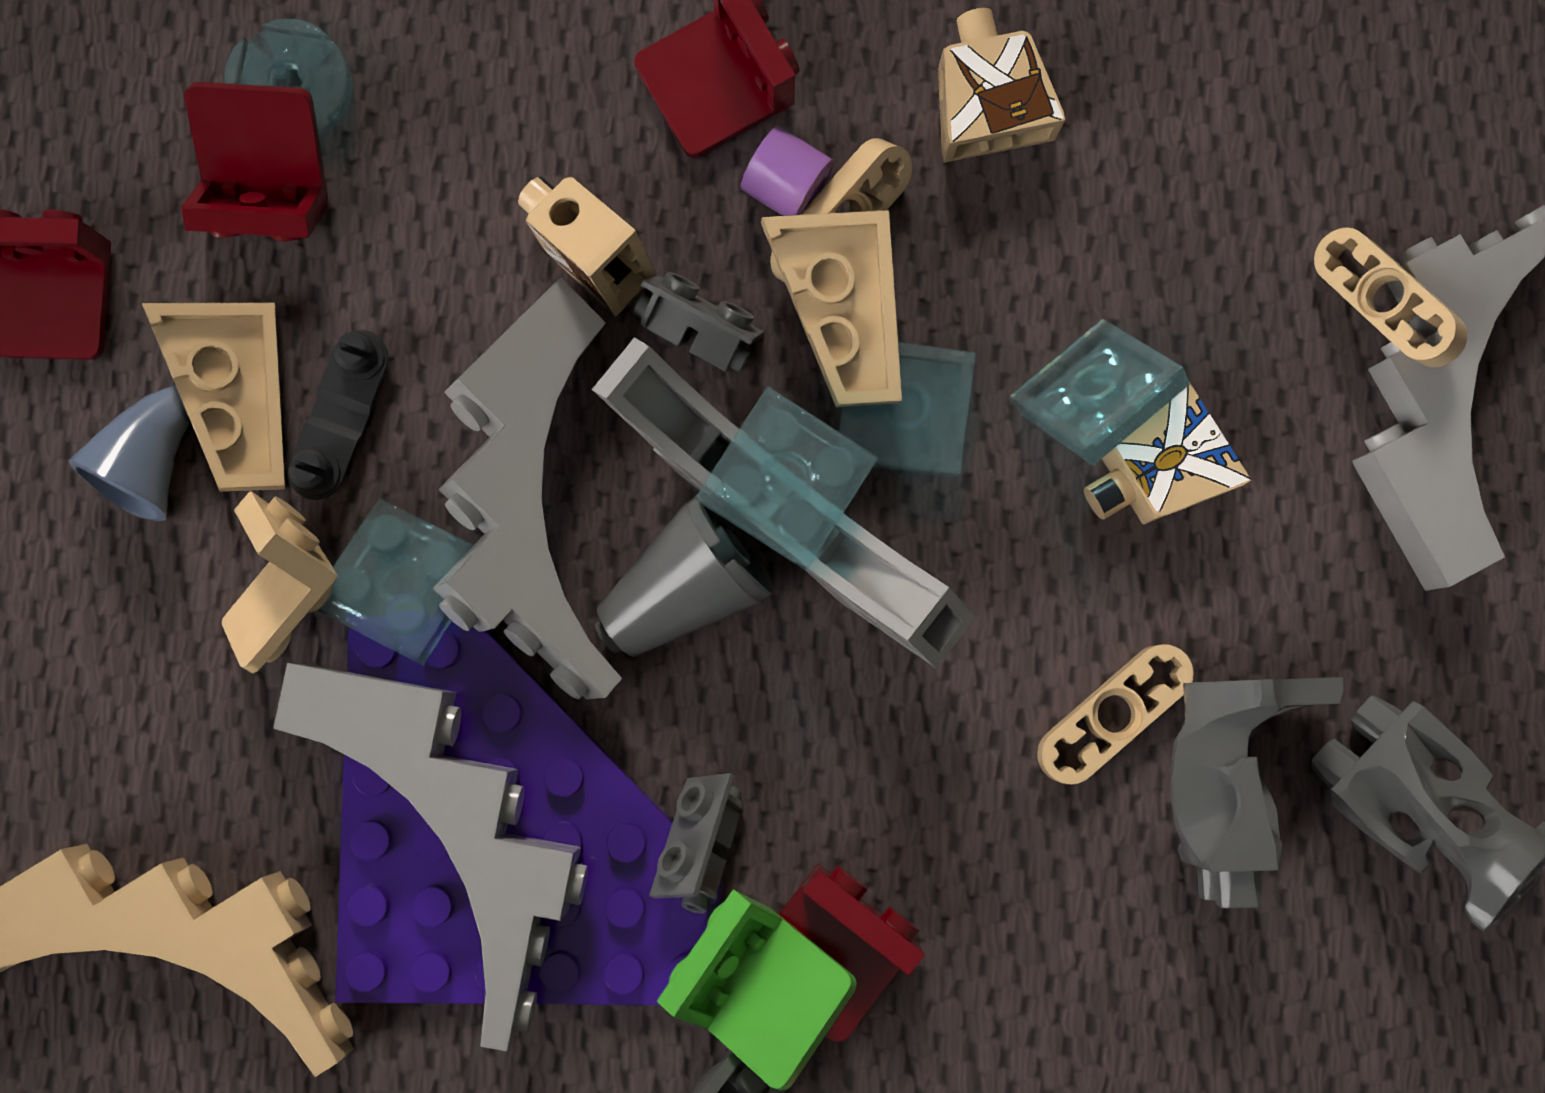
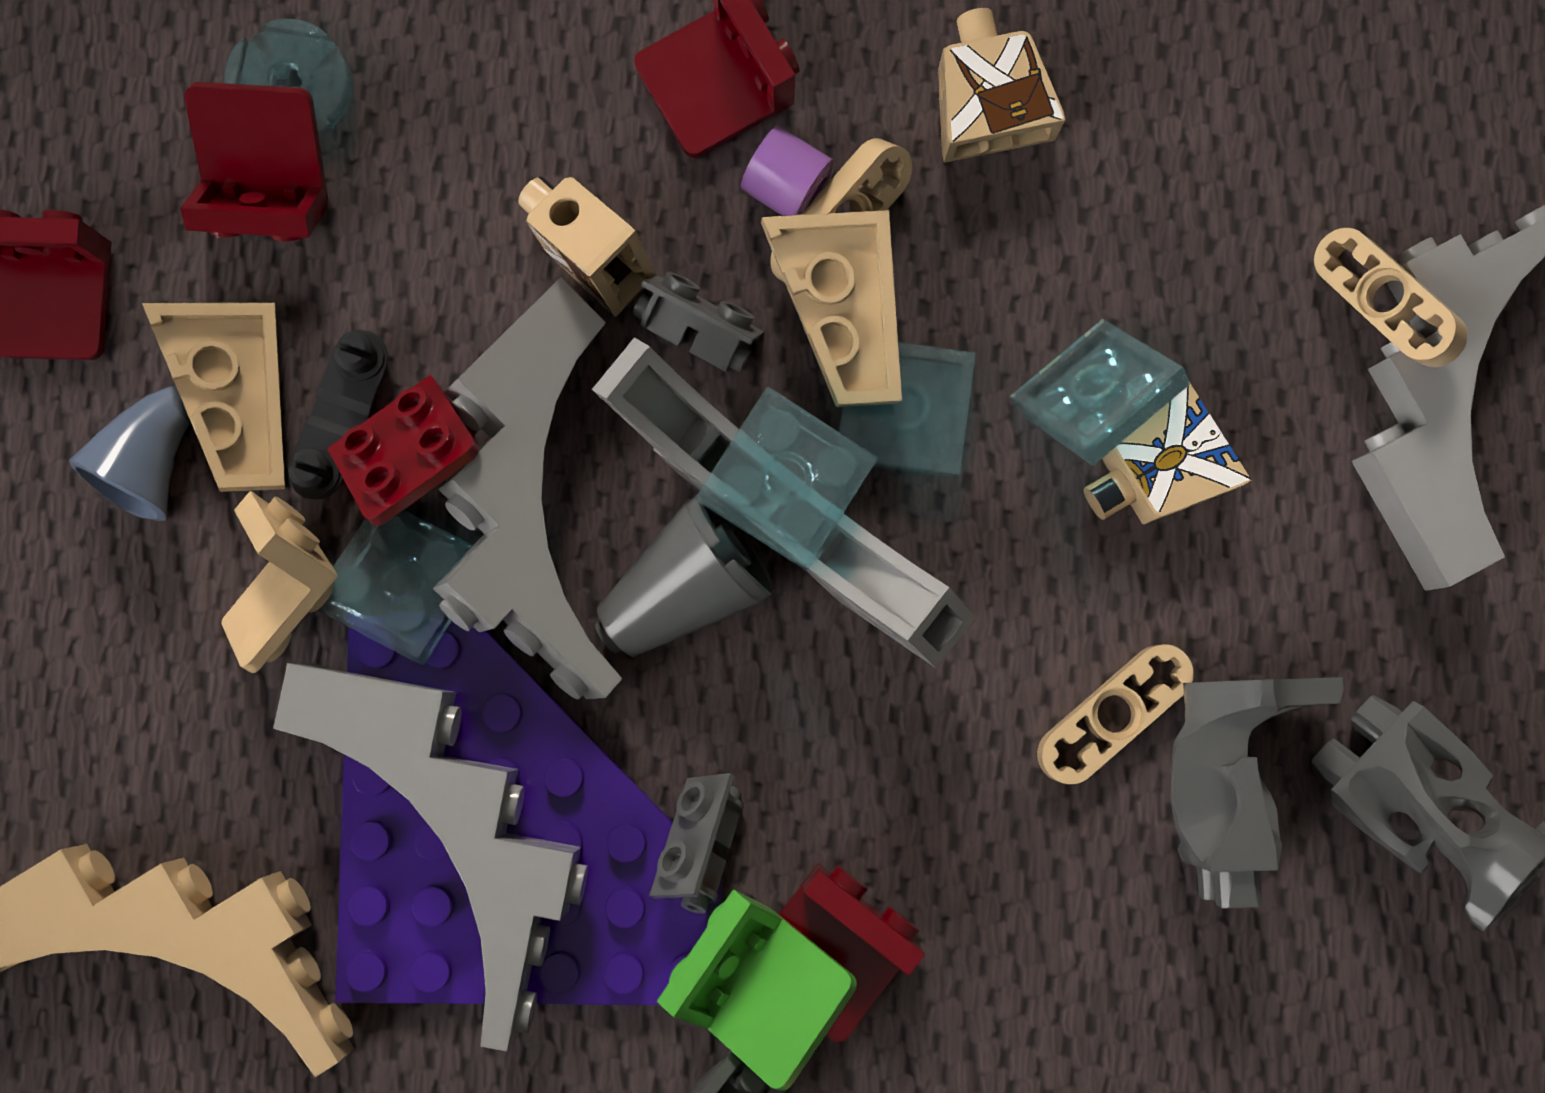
(403, 451): none -> dark red bracket

